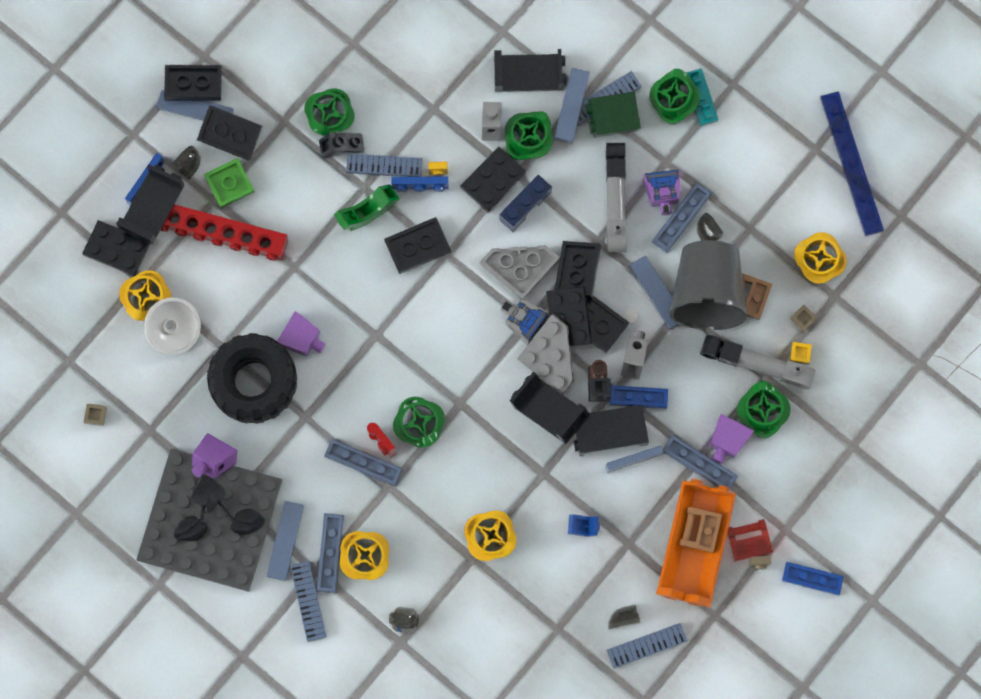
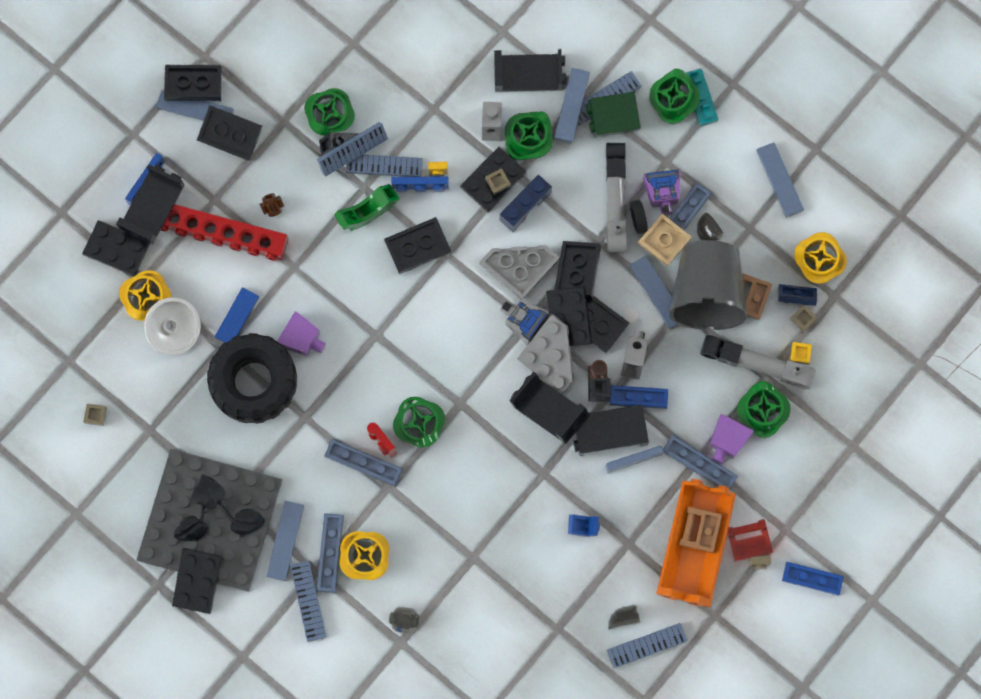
(187, 162): clear smoke brick -> none
(196, 580): none -> black plate
(213, 457): medium lavender torso -> none
(229, 183): bright green plate -> none
(237, 315): none -> blue tile
(271, 205): none -> reddish brown gear
(352, 149): none -> sand blue tile
(479, 551): yellow piece -> none
(497, 181): none -> dark tan plate
(638, 216): none -> black tyre
(664, 240): none -> tan plate
(780, 180): none -> sand blue tile
(797, 294): none -> dark blue plate
(851, 164): clear blue tile -> none

